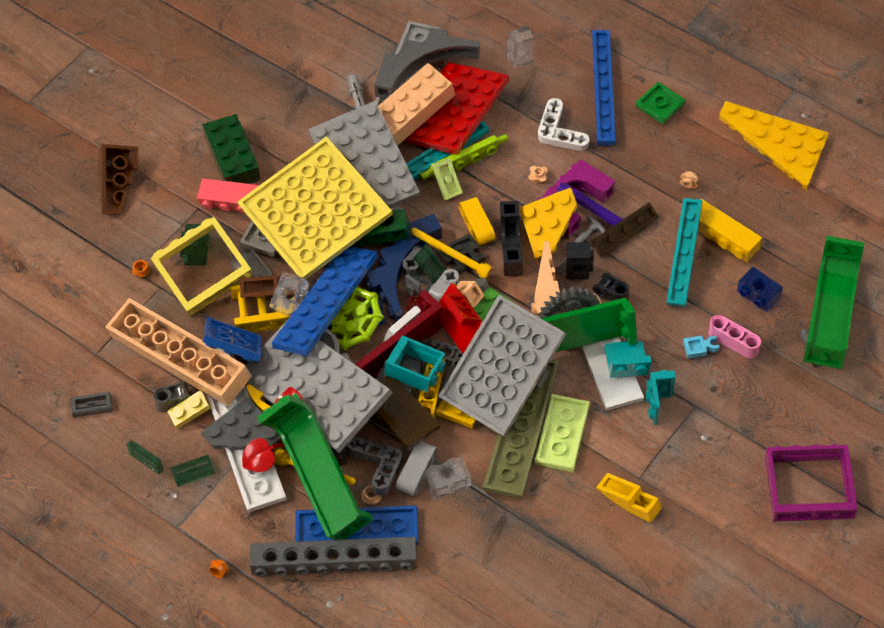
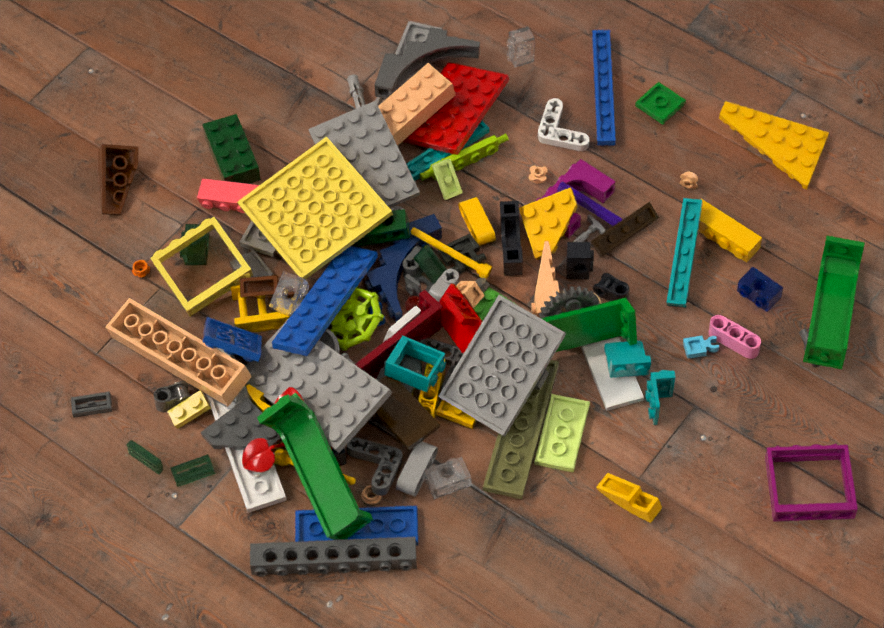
(218, 568): orange plate -> none

